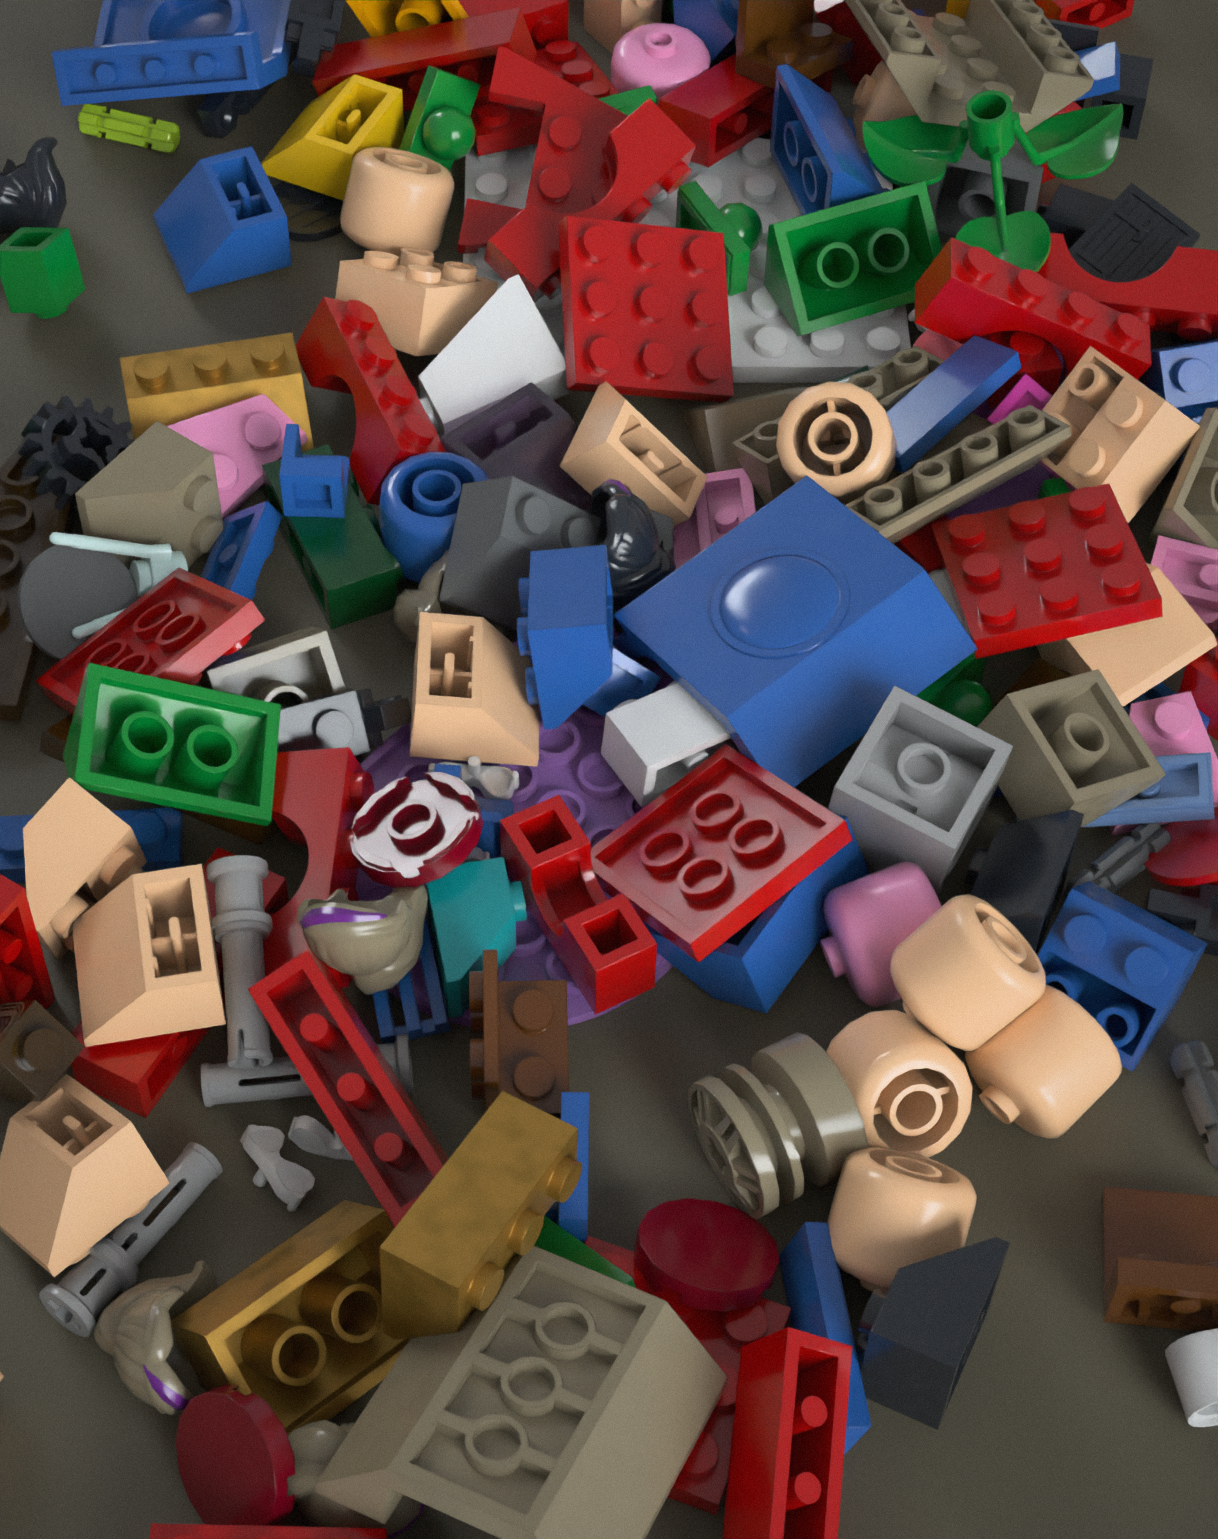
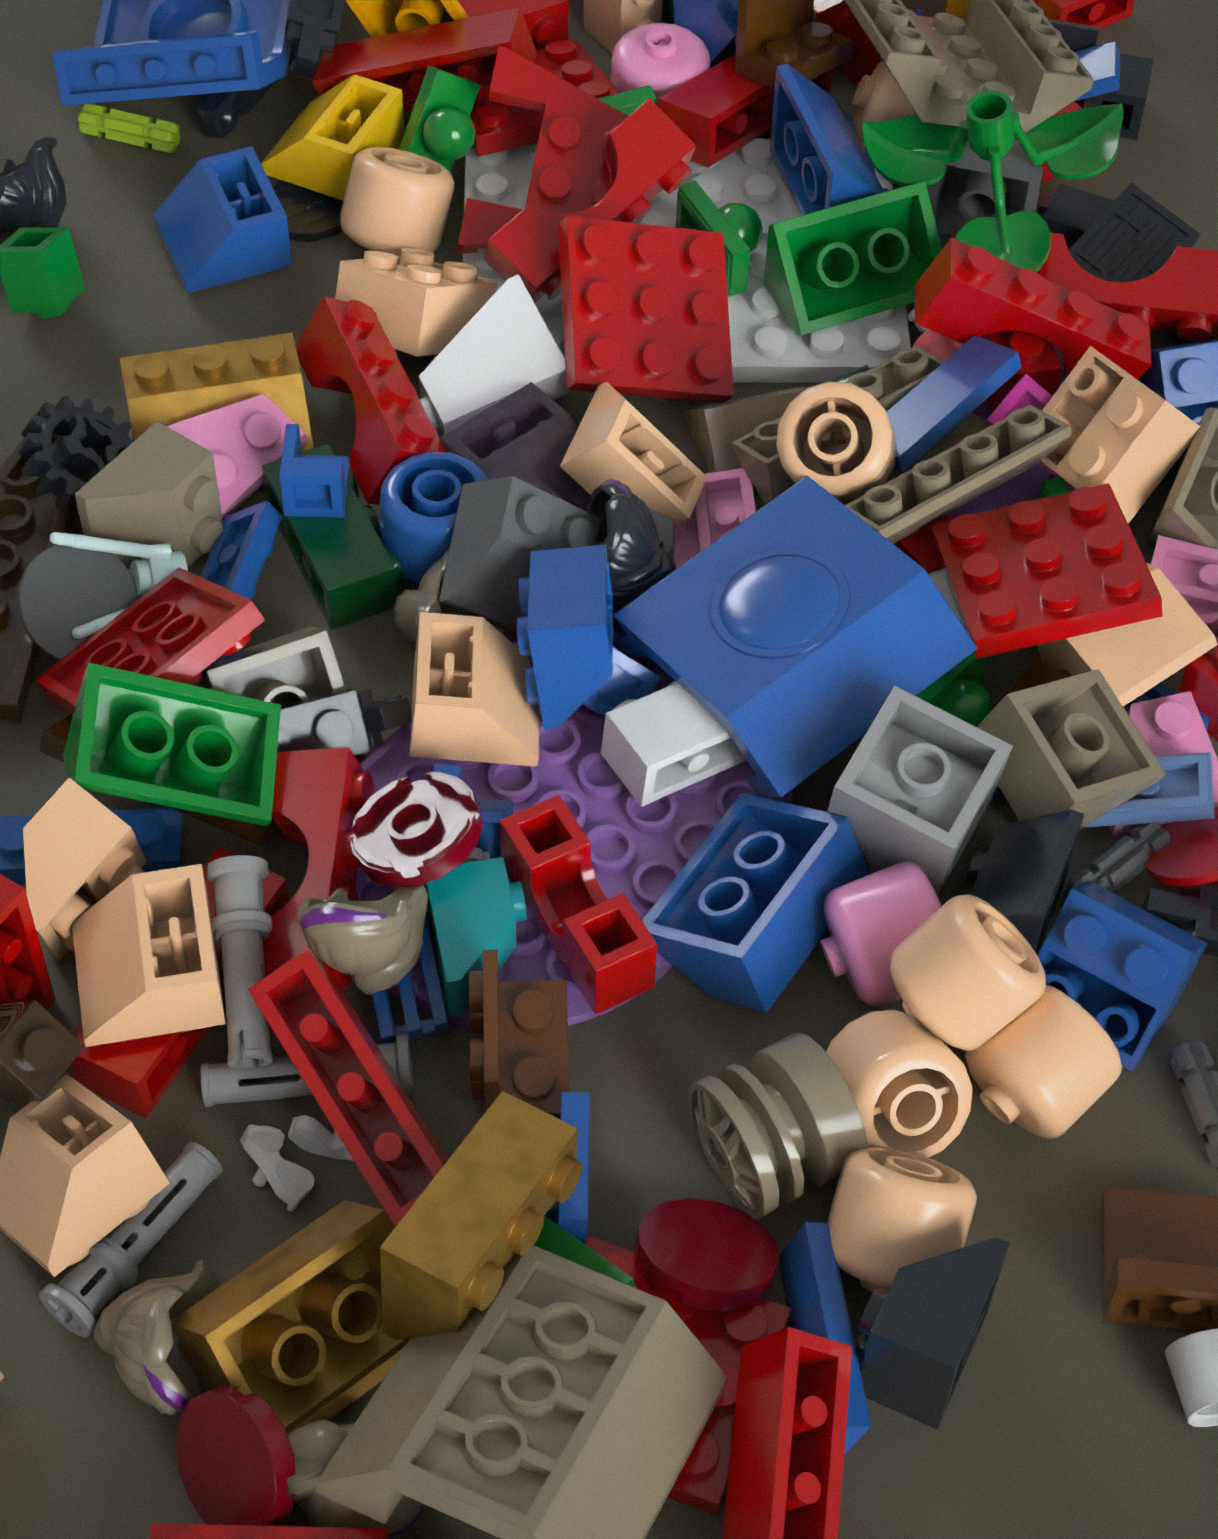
(493, 781): white piece -> none
(716, 851): red plate -> none

